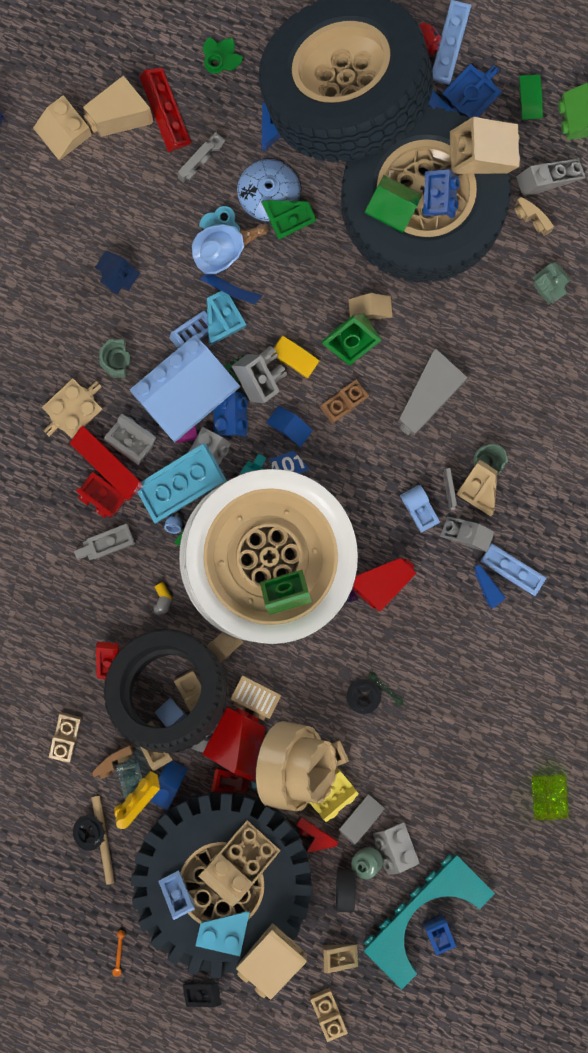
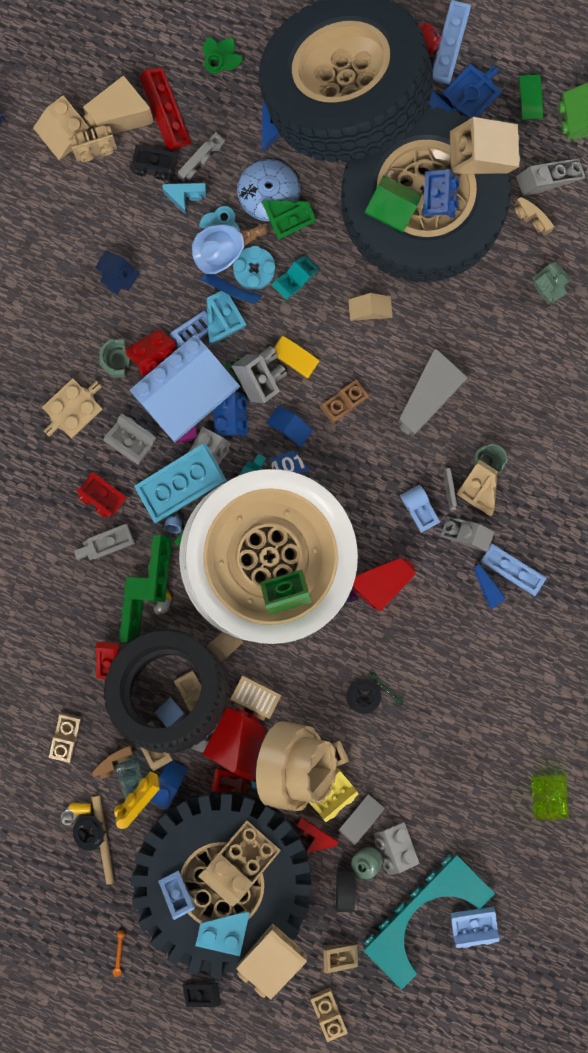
(73, 811): none -> arm
(85, 150): none -> tan hinge
(106, 463): red slope -> none
(145, 589): none -> green bracket
(151, 351): none -> red bracket
(153, 162): none -> black bracket
(178, 193): none -> medium azure slope
(254, 256): none -> medium azure plate
(296, 277): none -> teal slope
(352, 338): green slope -> none
(439, 935): blue slope -> none
(474, 927): none -> light blue bracket

